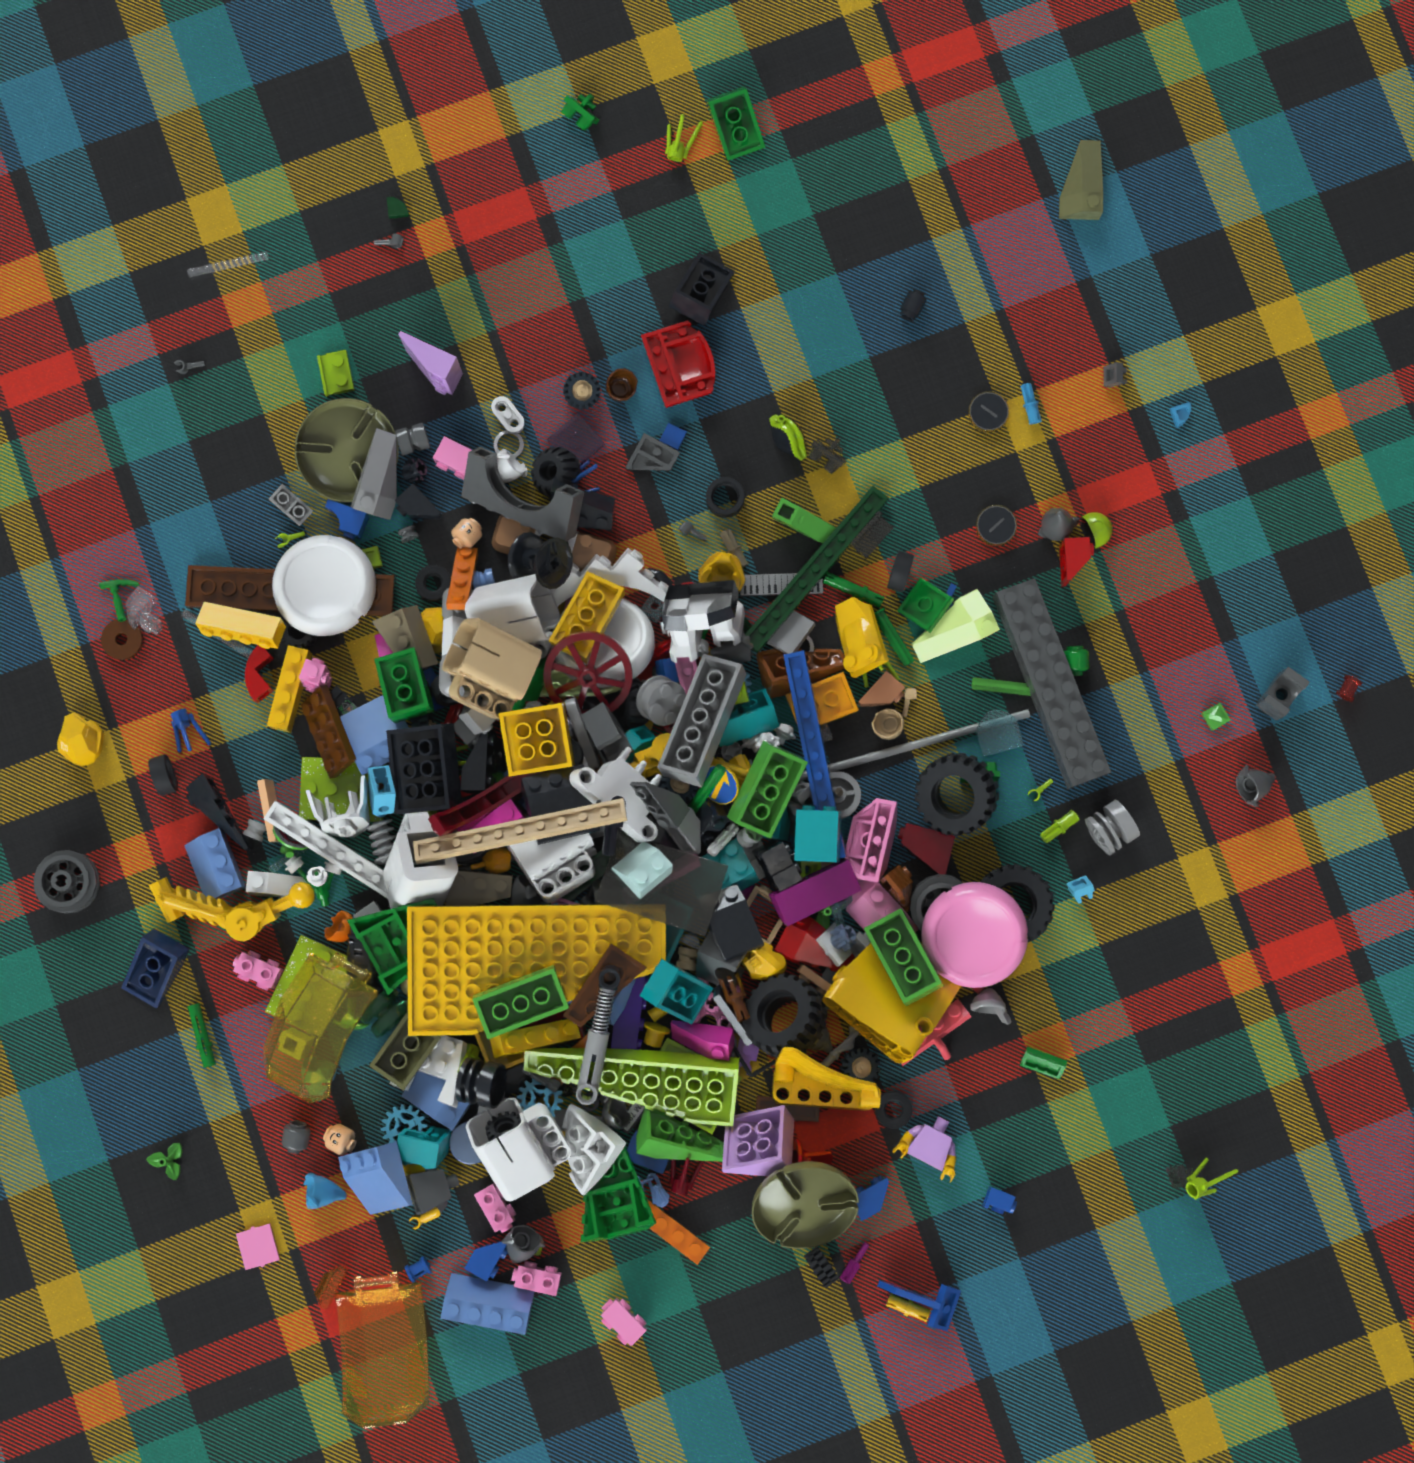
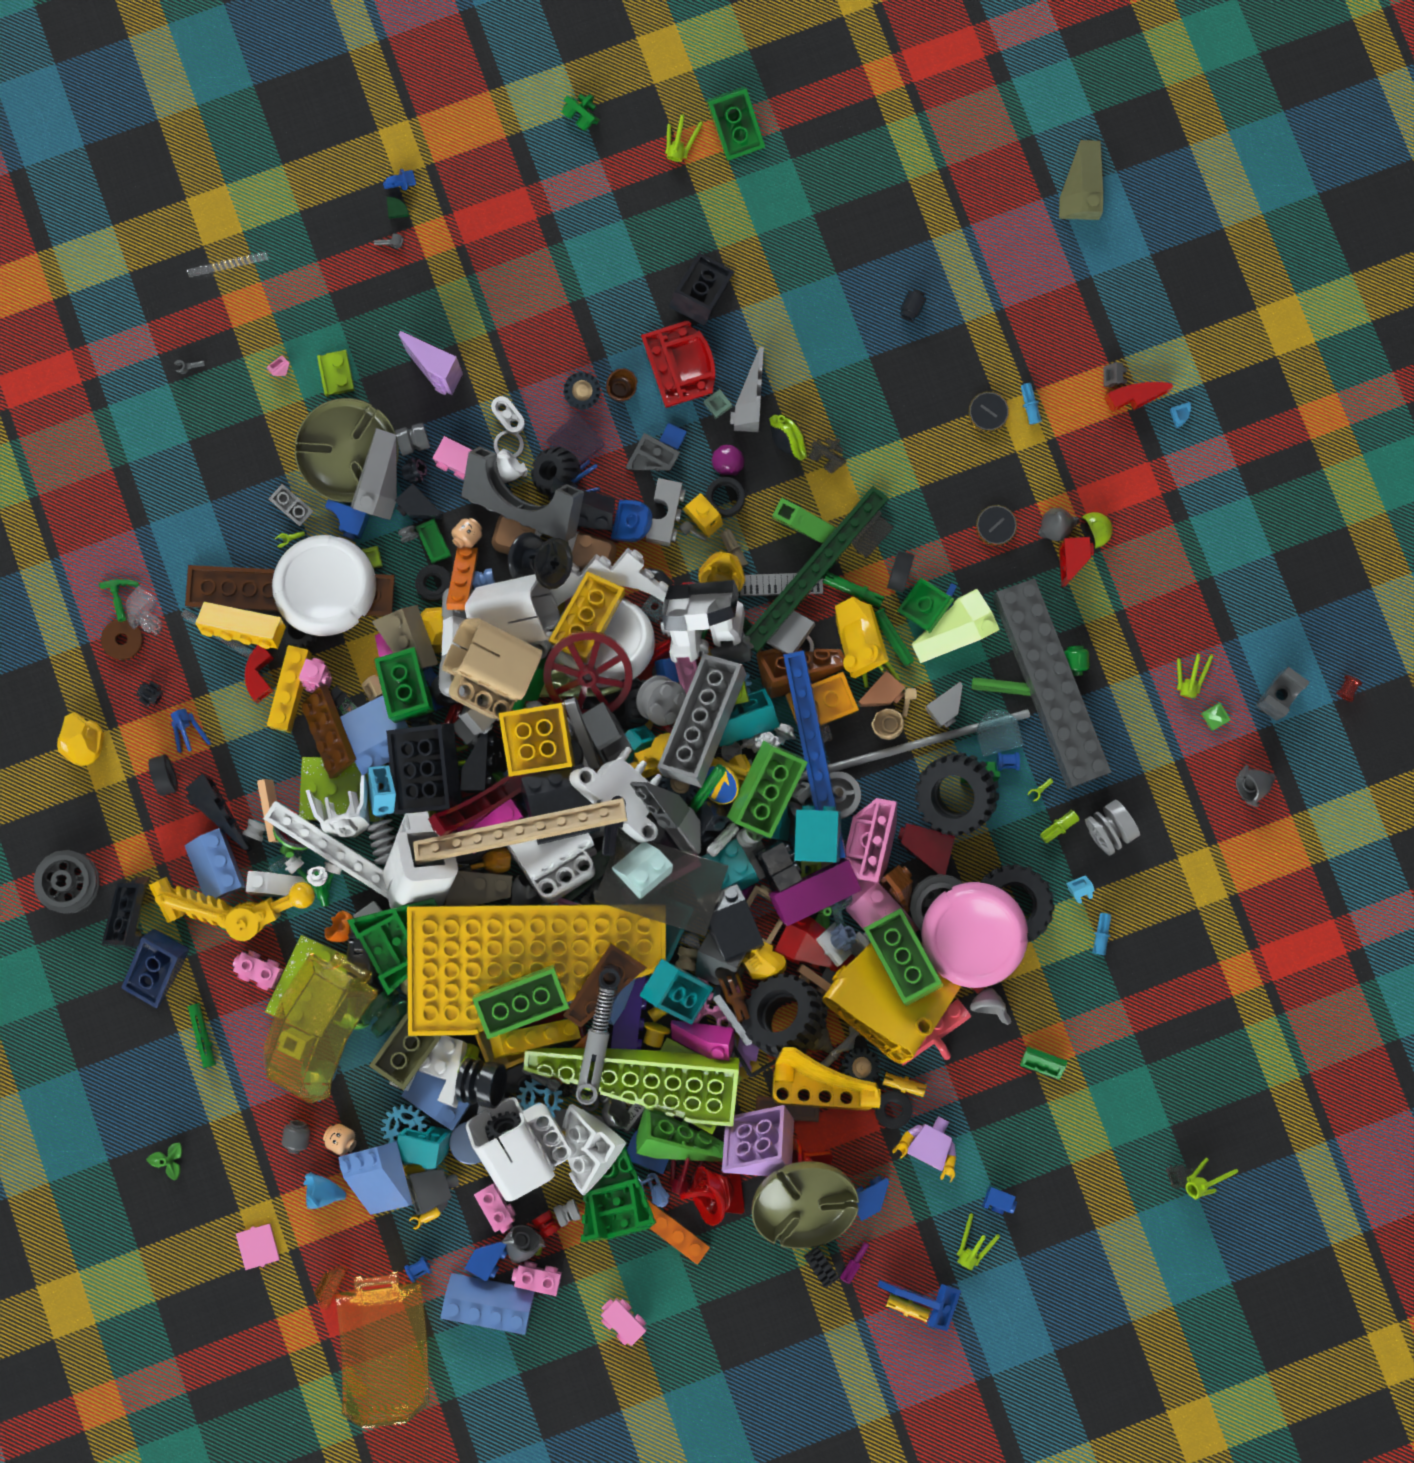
(125, 913): none -> black slope
(149, 693): none -> black gear
(278, 367): none -> bright pink slope
(372, 687): none -> tan tile
(404, 179): none -> blue piece
(433, 541): none -> green tile
(549, 1228): none -> red wheel
(562, 1213): none -> light grey wheel
(631, 521): none -> blue tile
(669, 494): none -> light grey arch
(703, 515): none -> yellow torso
(715, 1195): none -> red helmet
(717, 404): none -> sand green plate
(727, 460): none -> magenta hair
(748, 405): none -> light grey wedge
(904, 1084): none -> yellow pin
(946, 707): none -> light grey slope
(970, 1257): none -> lime plant
(1008, 761): none -> blue bush
(1102, 935): none -> dark azure axle
(1136, 394): none -> red slope
(1190, 687): none -> lime plant

